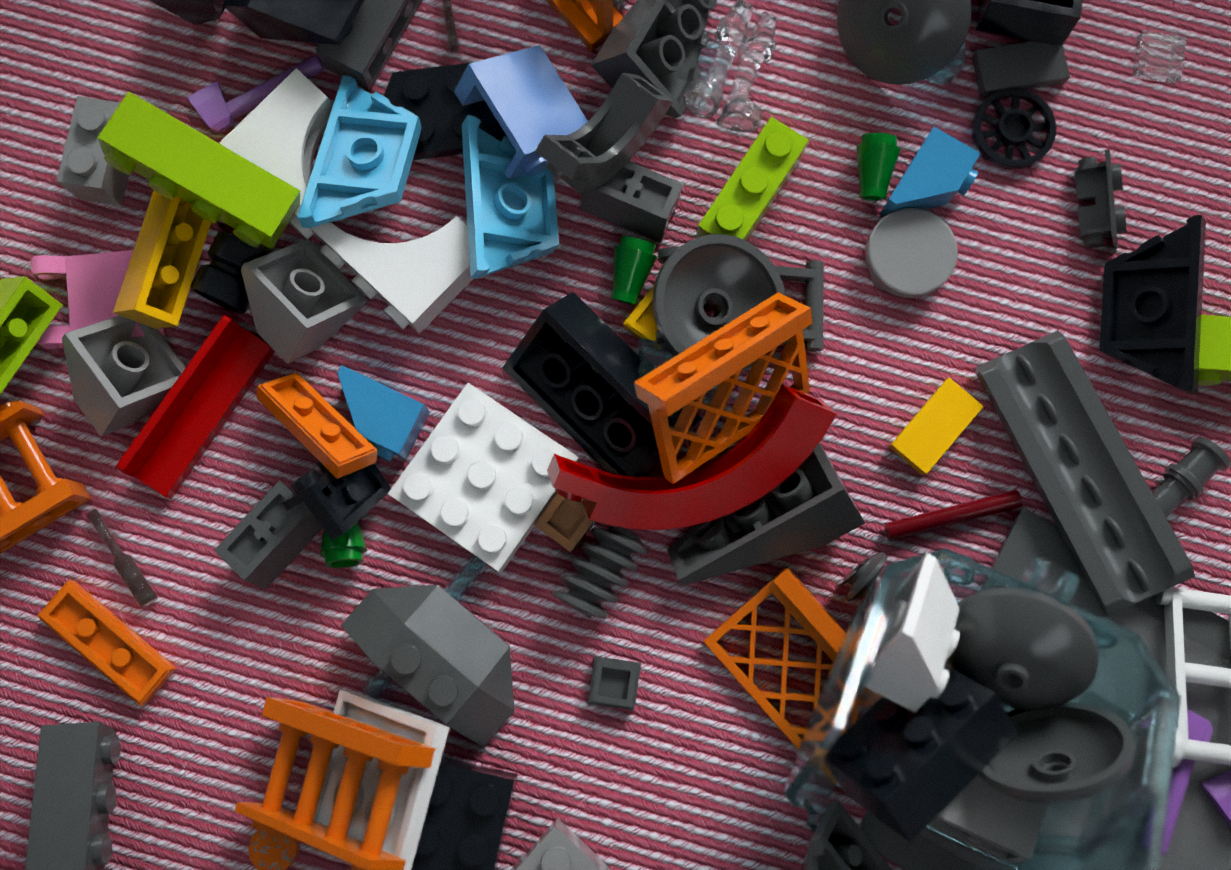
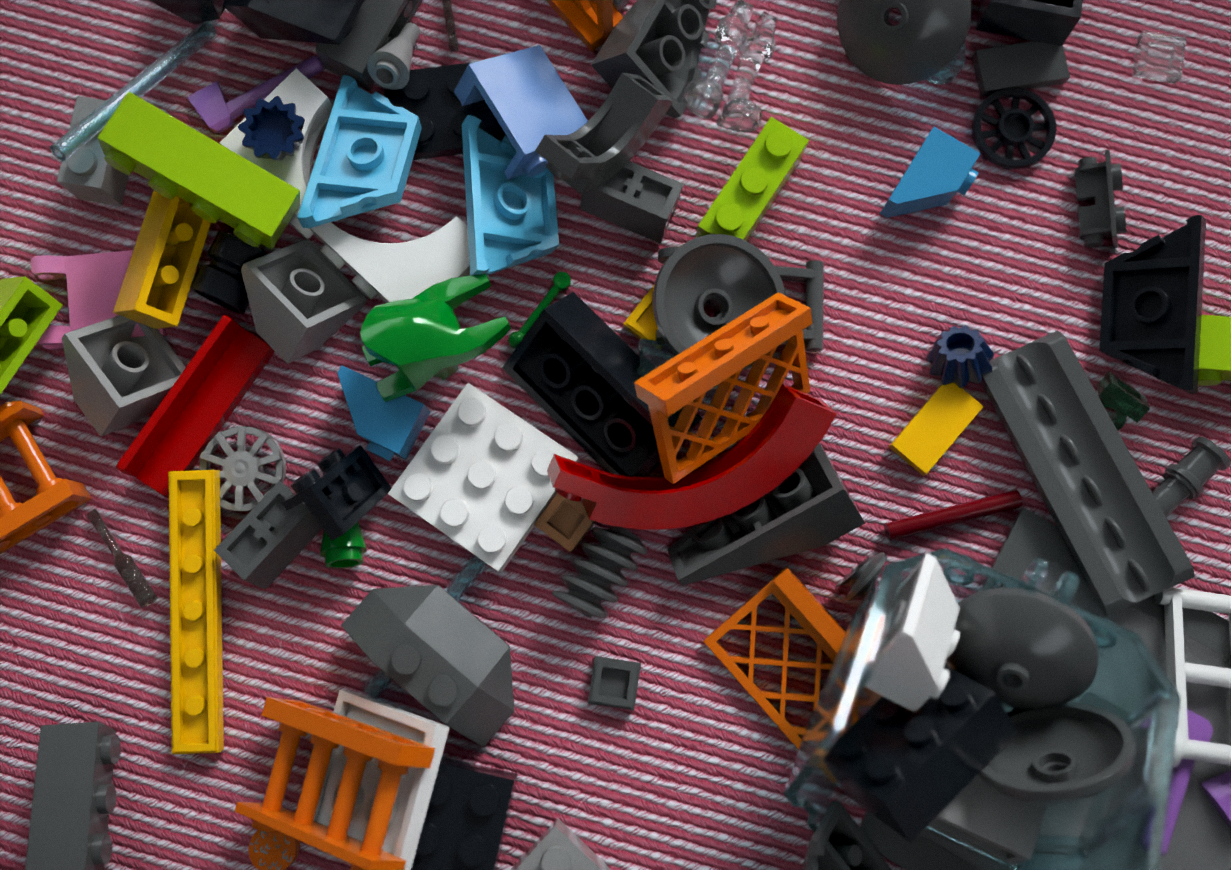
(106, 642): orange tile -> none
(139, 86): none -> clear light blue piece
(195, 612): none -> yellow tile
(243, 467): none -> light grey wheel
(272, 129): none -> dark blue piece
(317, 425): orange tile -> none
(392, 62): none -> light grey cone
(425, 335): none -> green piece
(561, 282): none -> green hinge
(631, 268): green cone -> none
(876, 164): green cone -> none
(911, 253): light grey tile -> none
(960, 356): none -> dark blue piece
(1122, 398): none -> clear green tile

